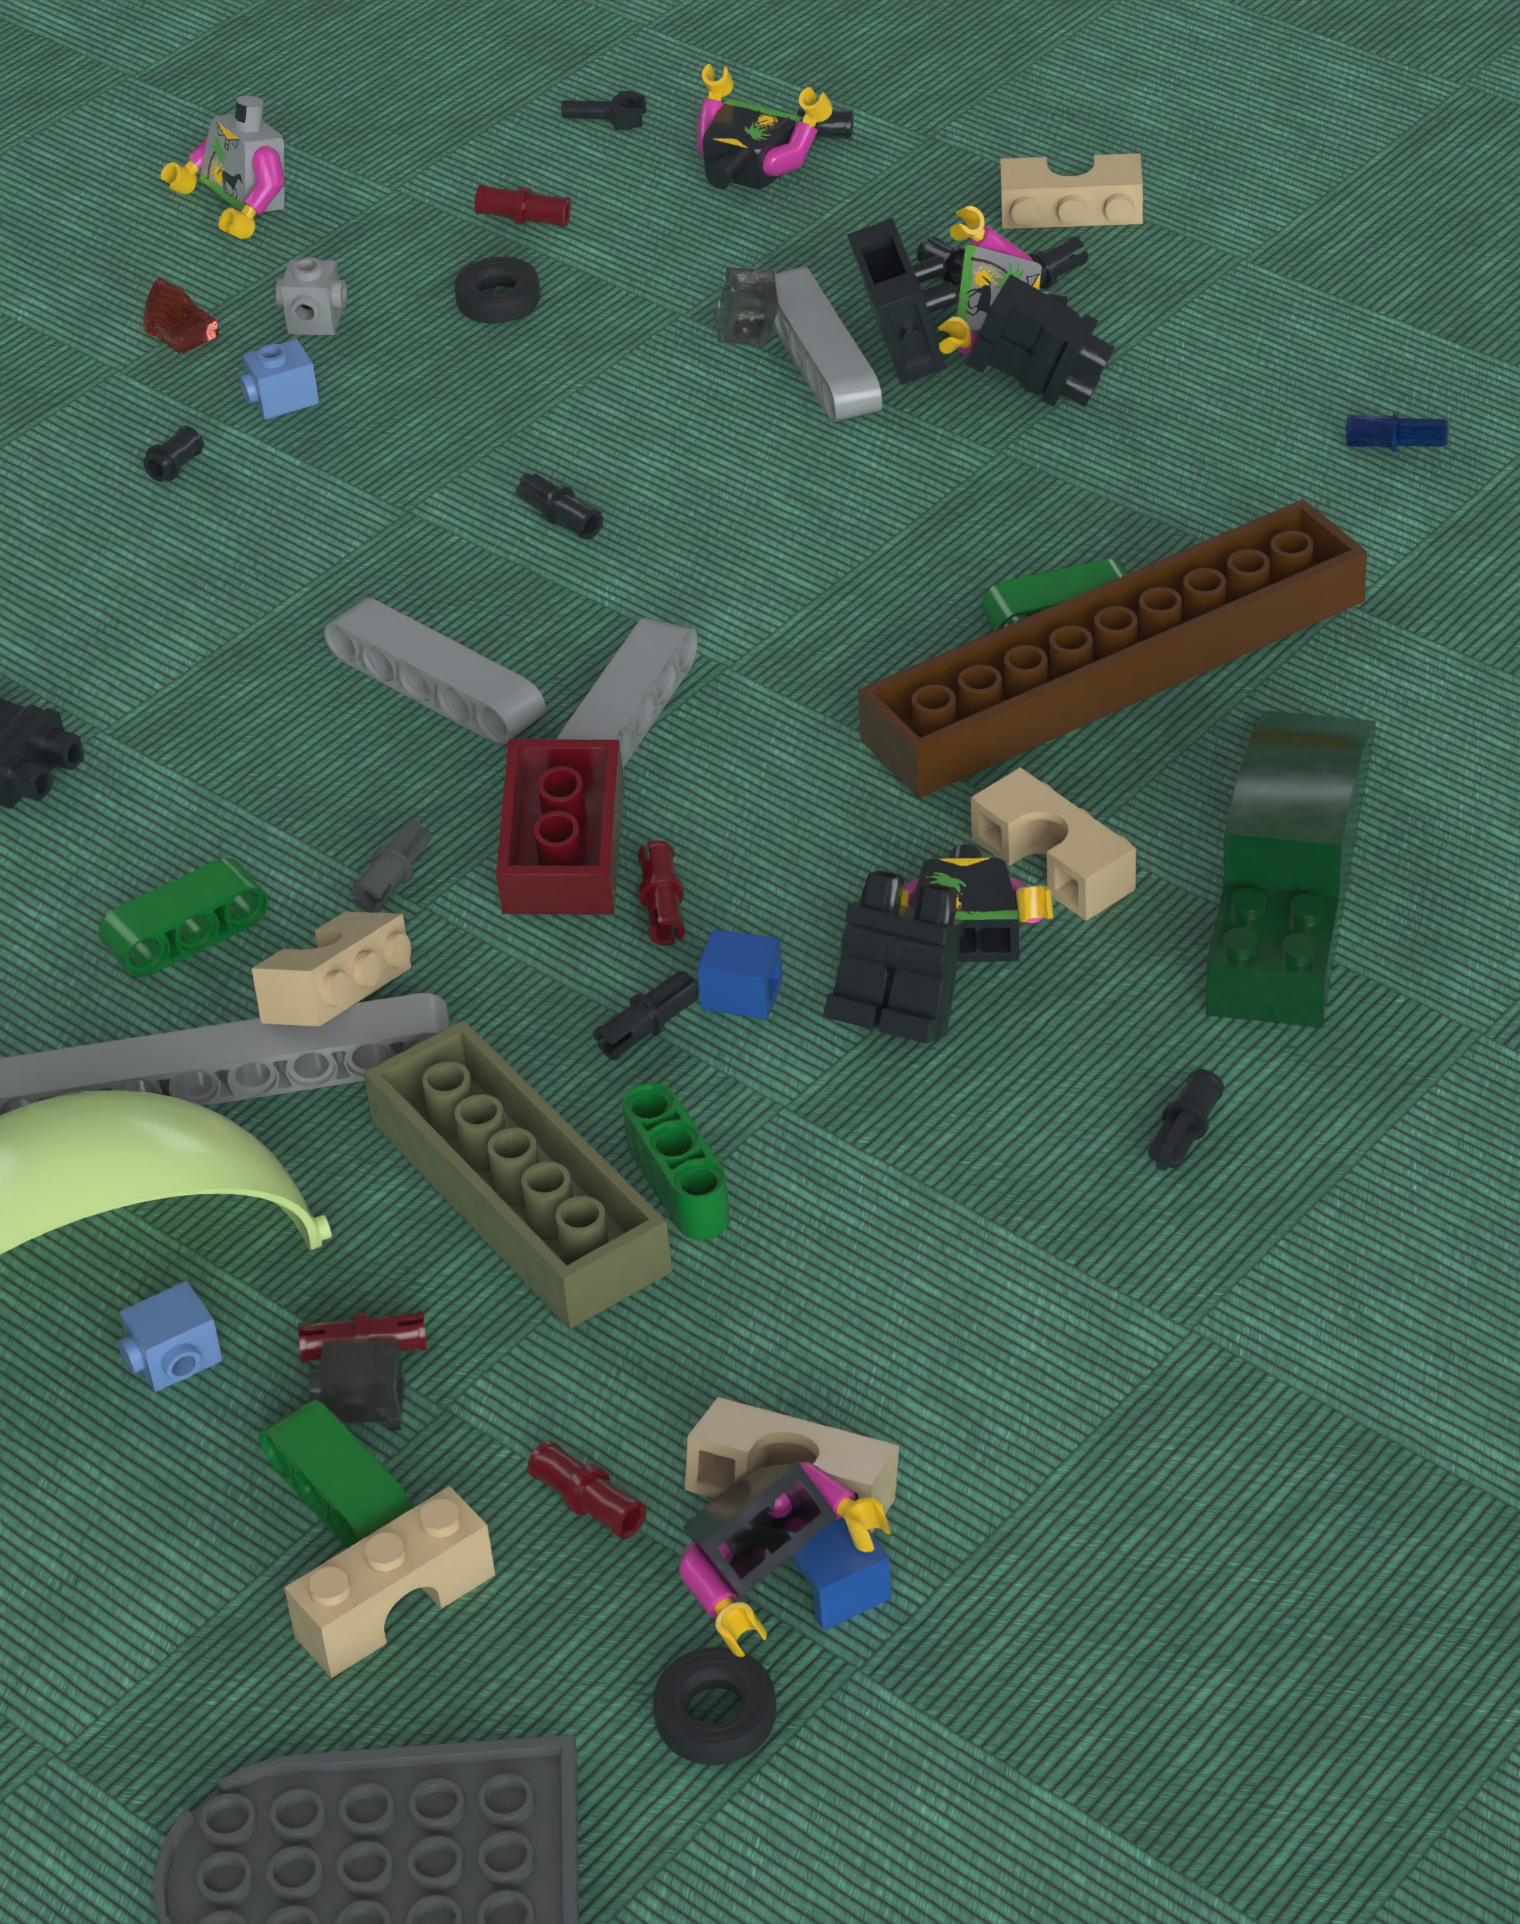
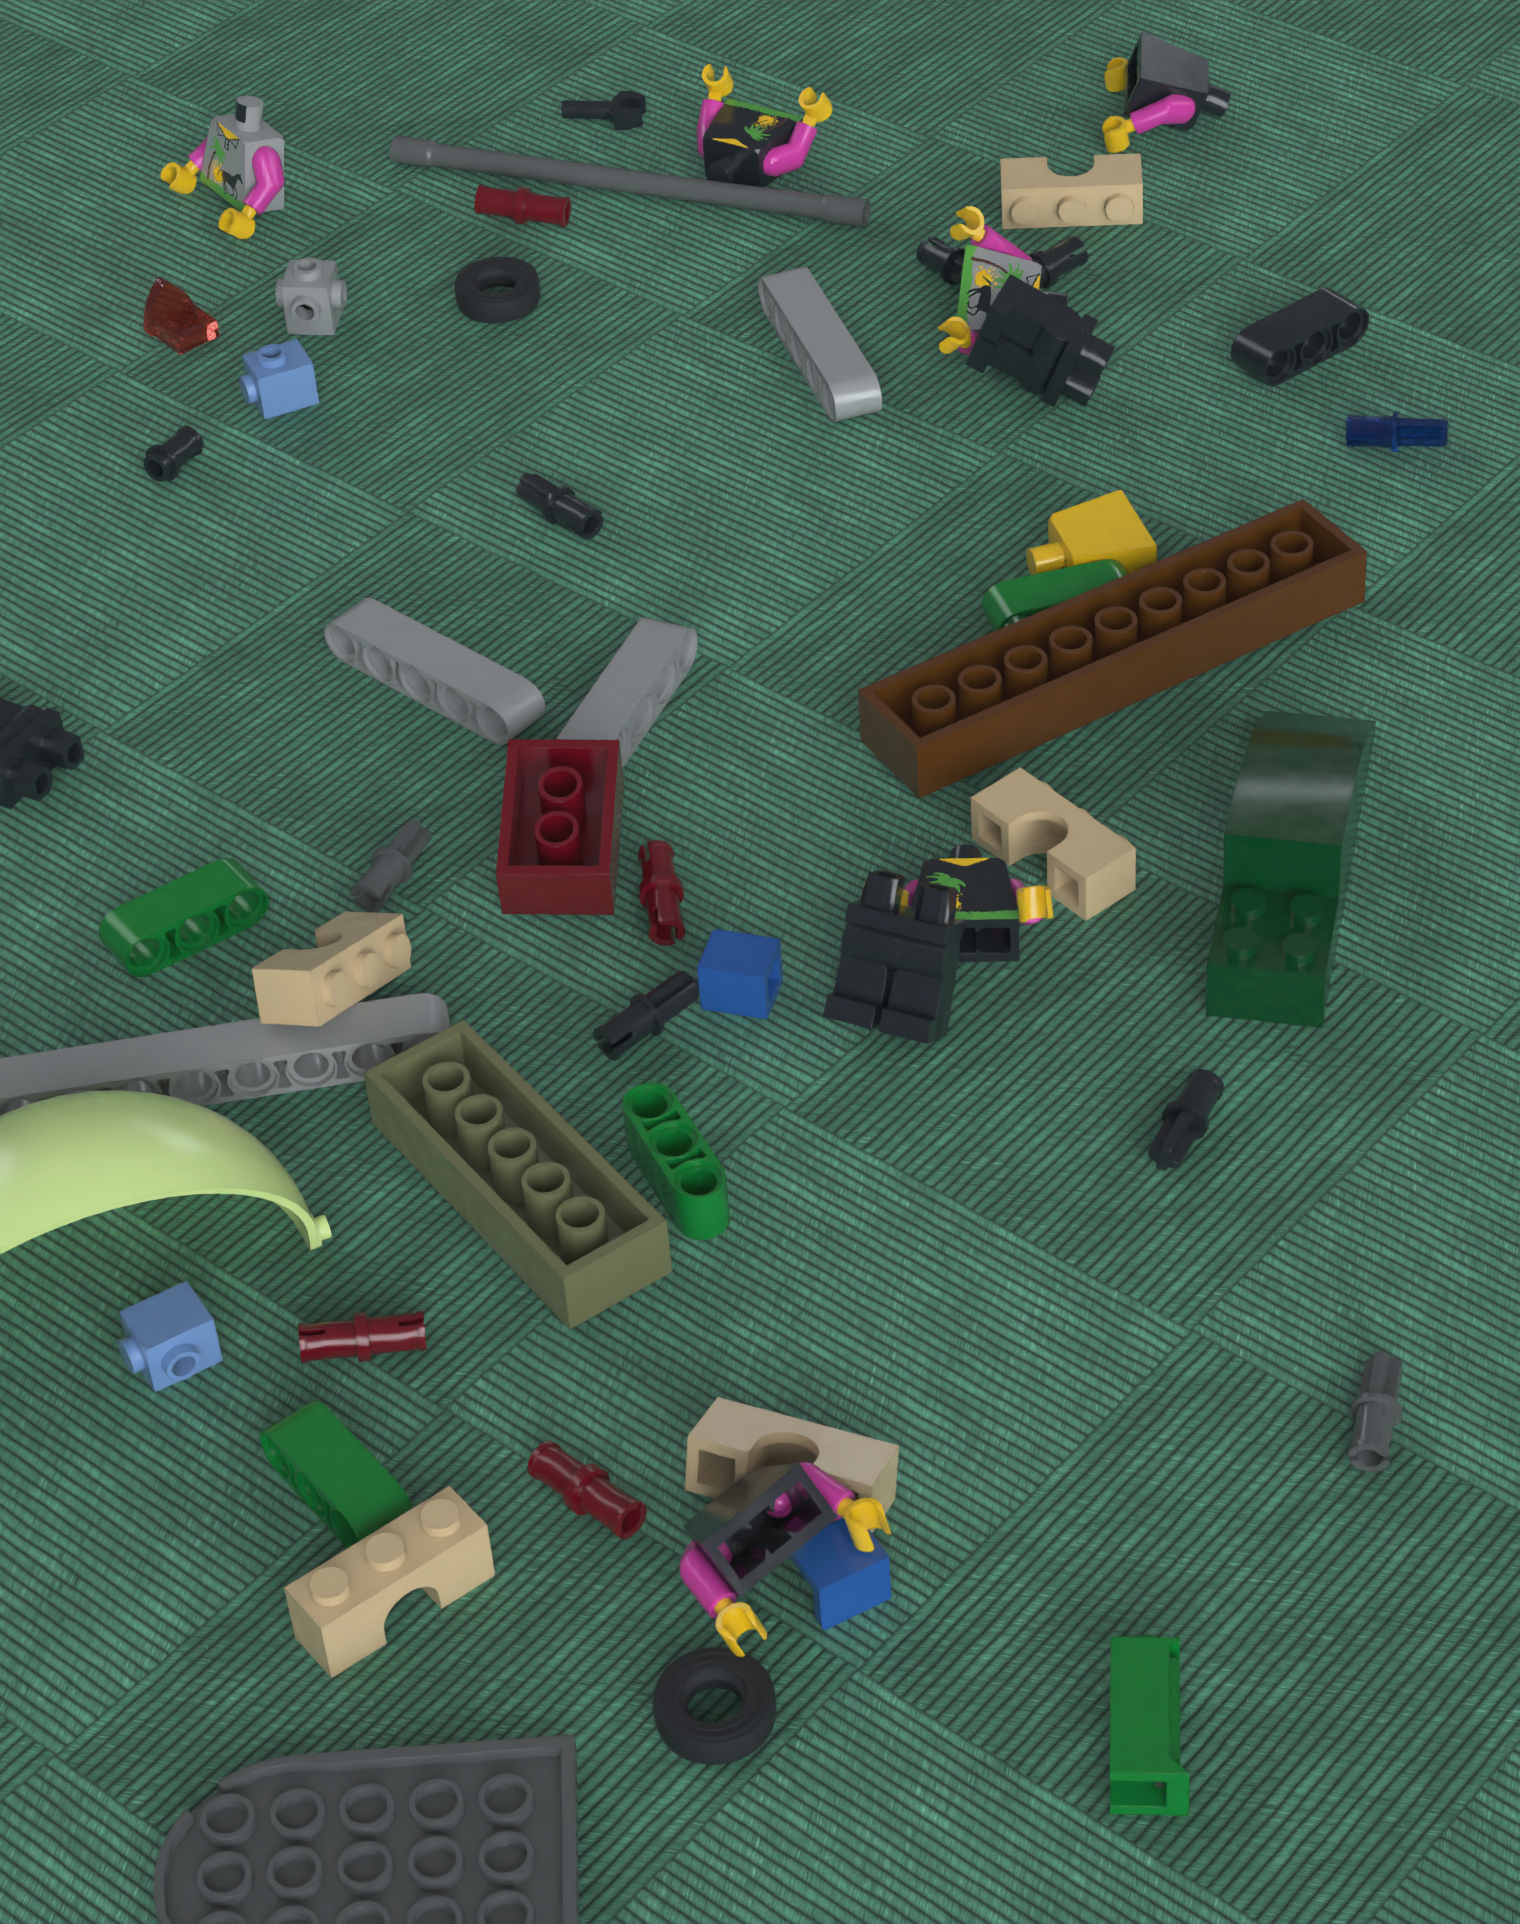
(361, 1382): clear smoke brick -> none
(746, 306): clear smoke brick -> none
(829, 208): none -> dark grey piece
(836, 126): black pin -> none
(898, 299): black piece -> none
(1095, 532): none -> yellow torso
(1146, 1728): none -> green window
(1159, 88): none -> black torso
(1299, 336): none -> black beam
(1376, 1413): none -> dark grey axle

